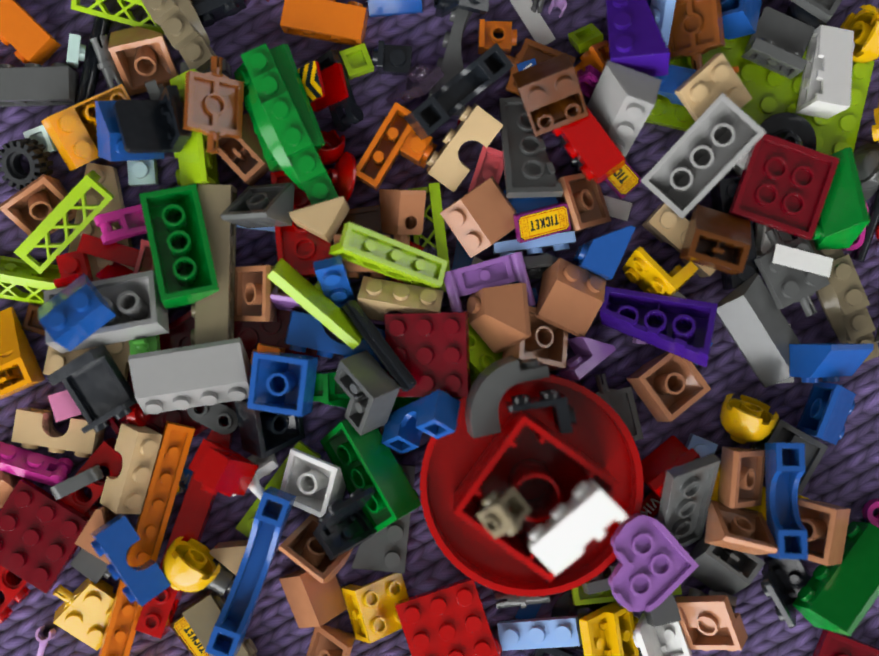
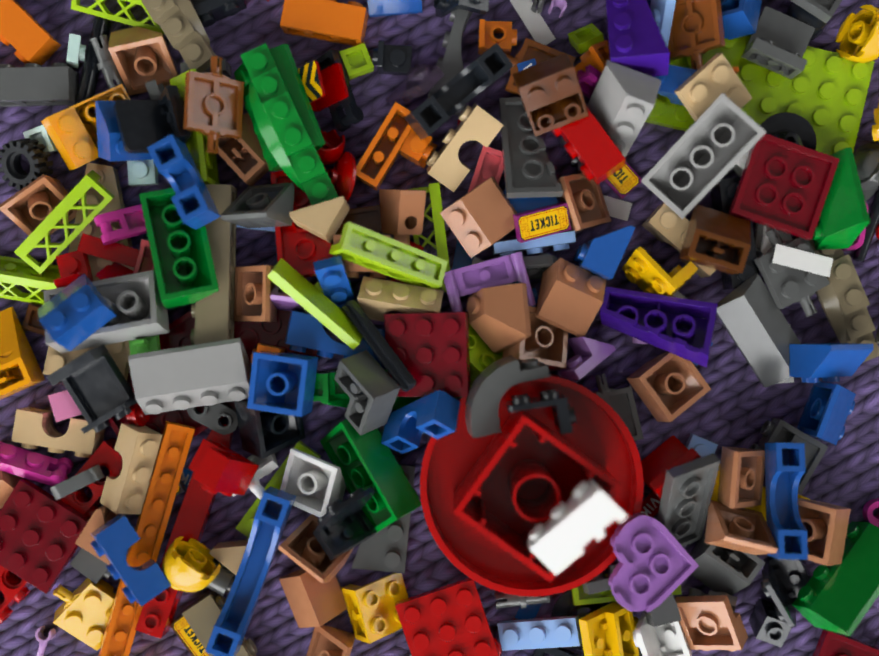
(178, 167): none -> blue arch
(503, 512): dark tan brick -> none
(747, 419): yellow cylinder -> none
(767, 624): none -> black brick
(828, 73): white wedge -> none

